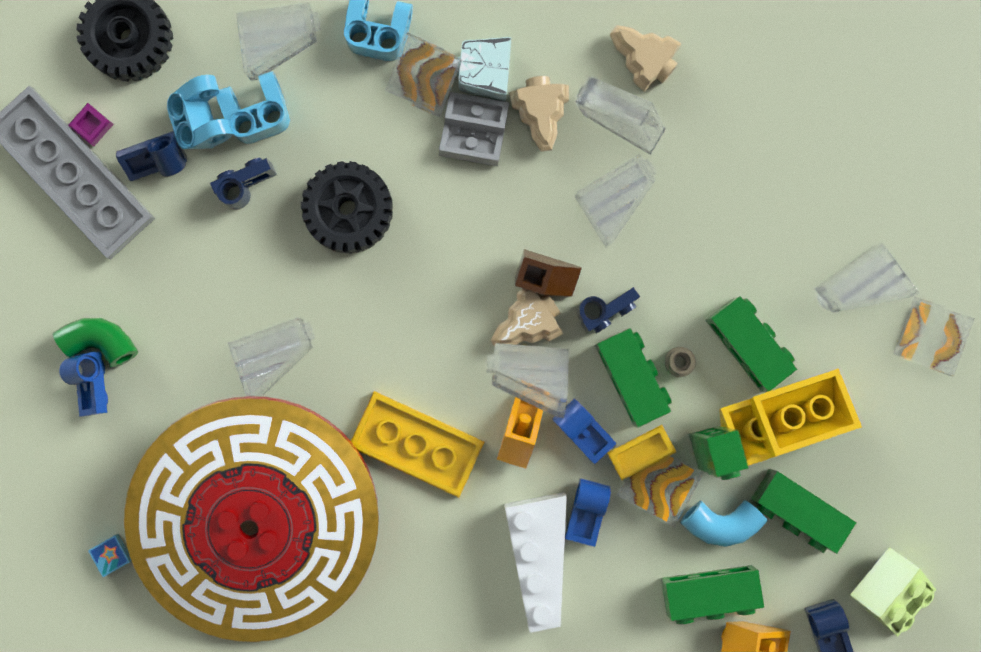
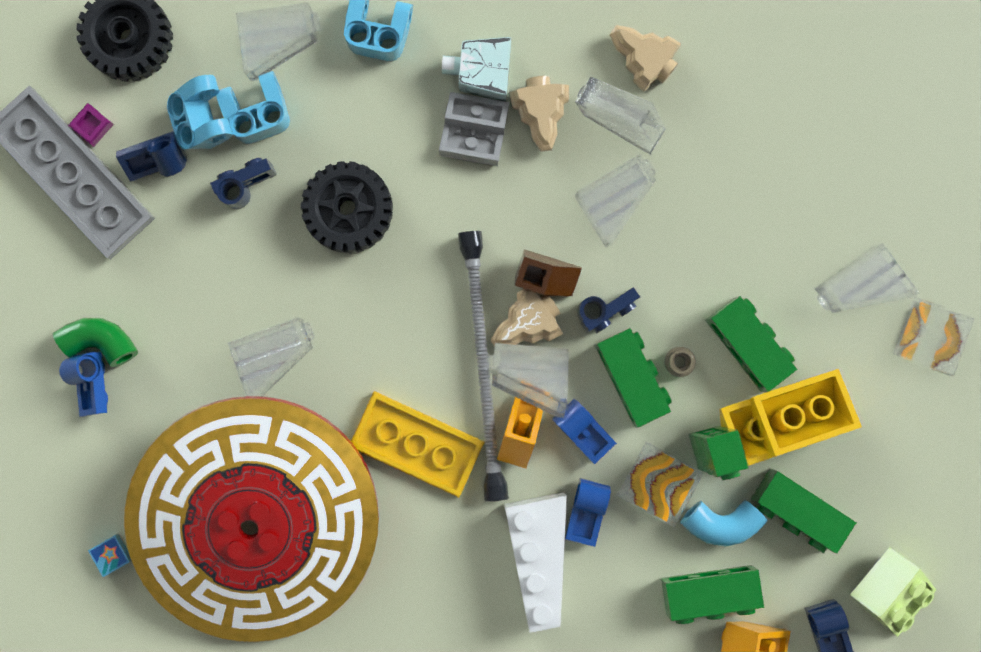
(423, 74): clear slope -> none
(471, 247): none -> light grey hose
(641, 452): yellow tile -> none

